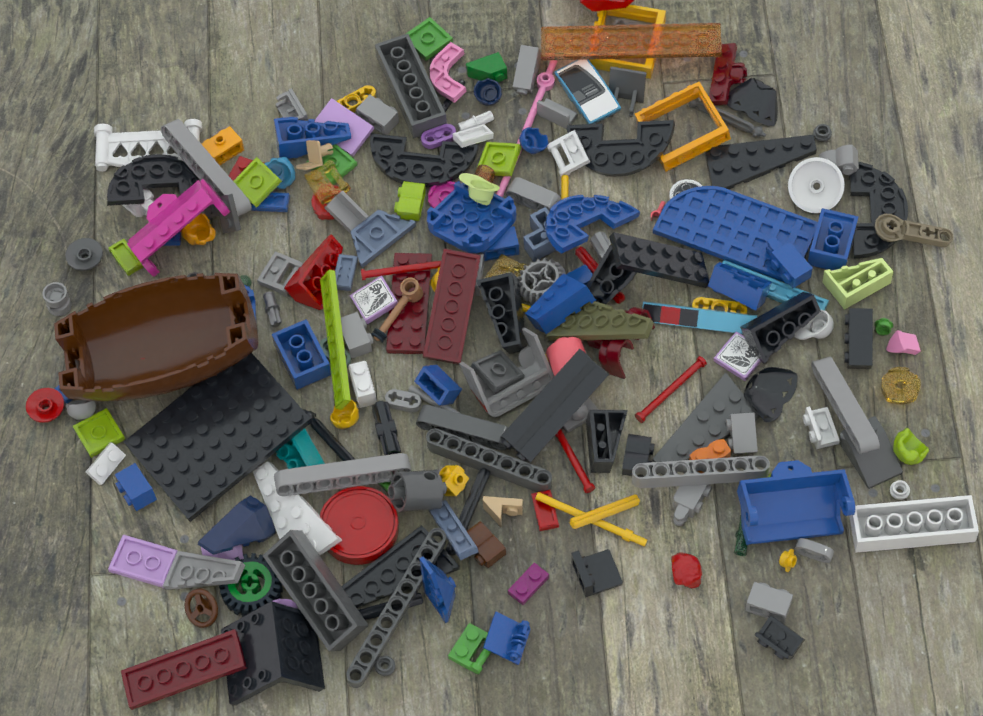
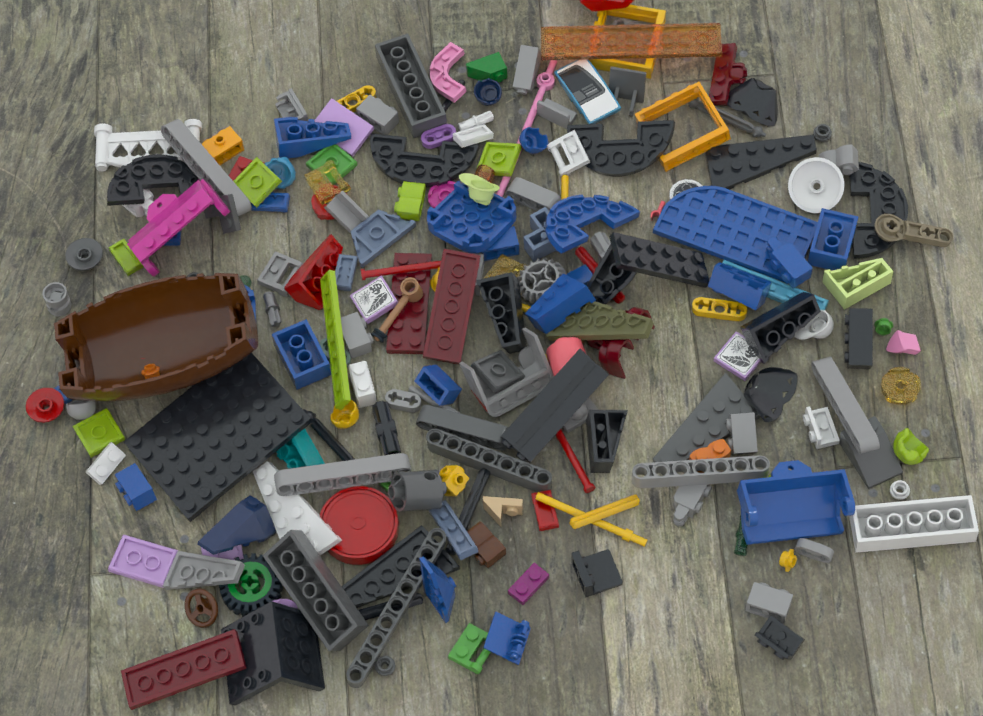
(150, 371): none -> orange plate
(199, 231): light orange hair -> none
(315, 154): tan bracket -> none
(429, 38): bright green plate -> none
(637, 451): black brick -> none
(641, 416): red bar -> none
(686, 570): red hair -> none
(697, 317): tile -> none

